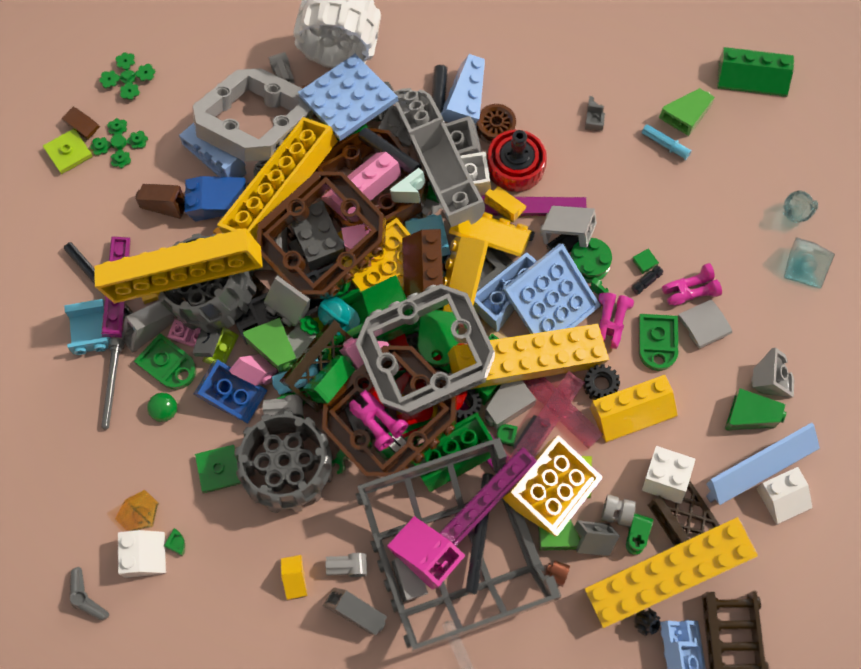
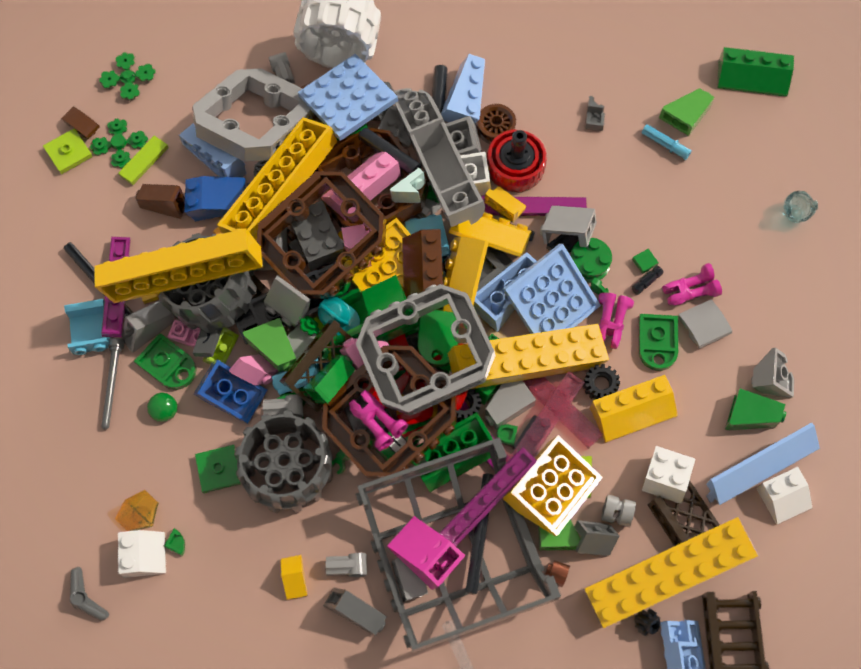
(143, 160): none -> lime tile
(638, 531): green piece -> none
(808, 263): clear light blue slope -> none

